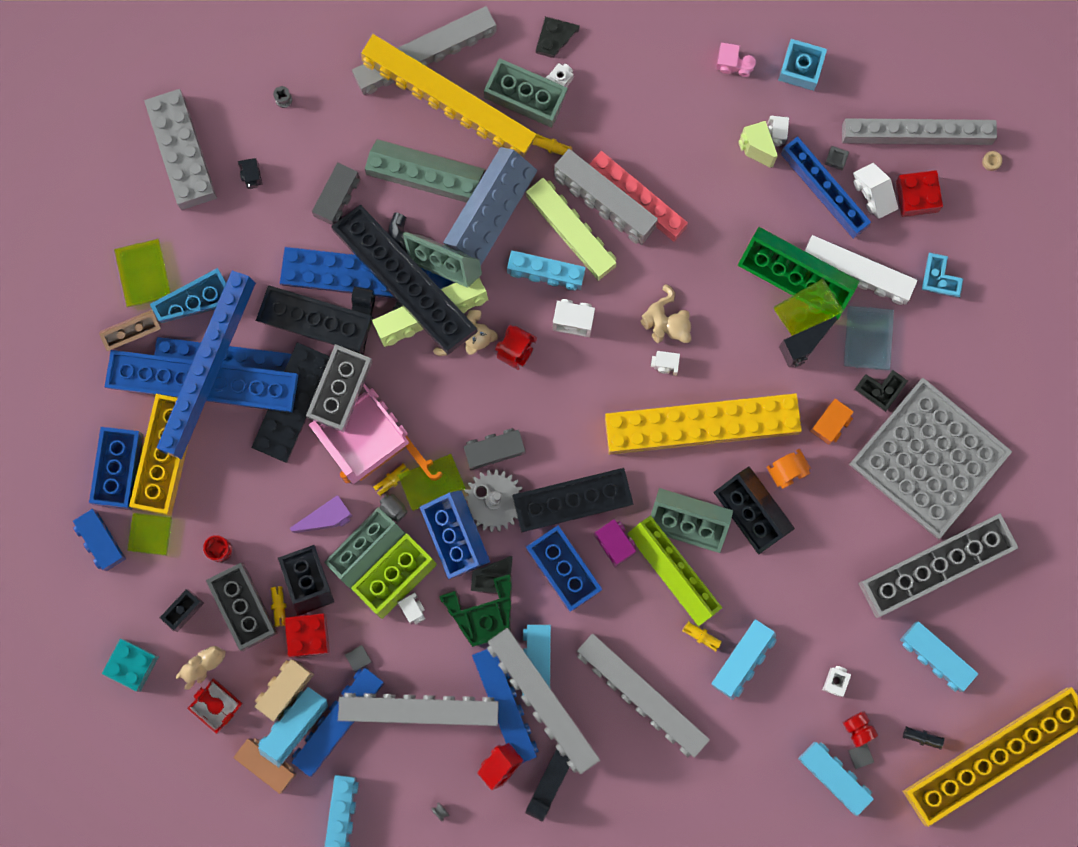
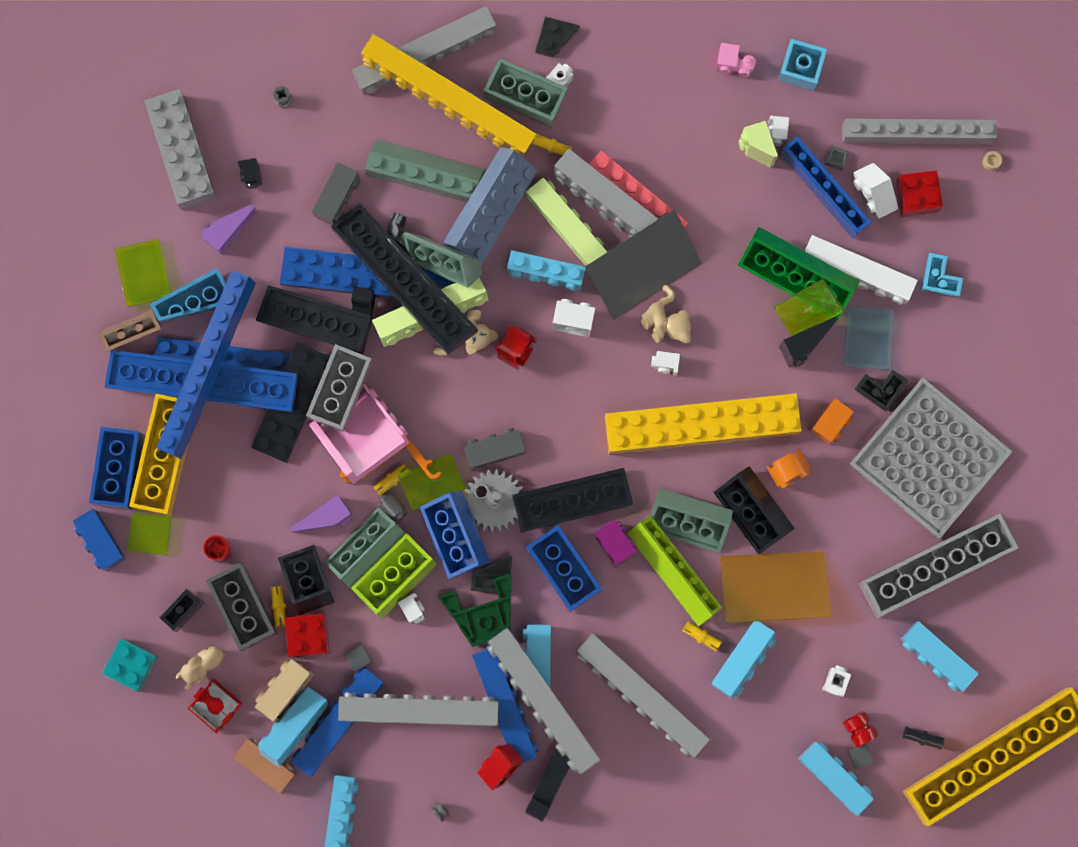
(225, 230): none -> medium lavender slope
(643, 264): none -> dark grey piece
(775, 587): none -> clear yellow piece

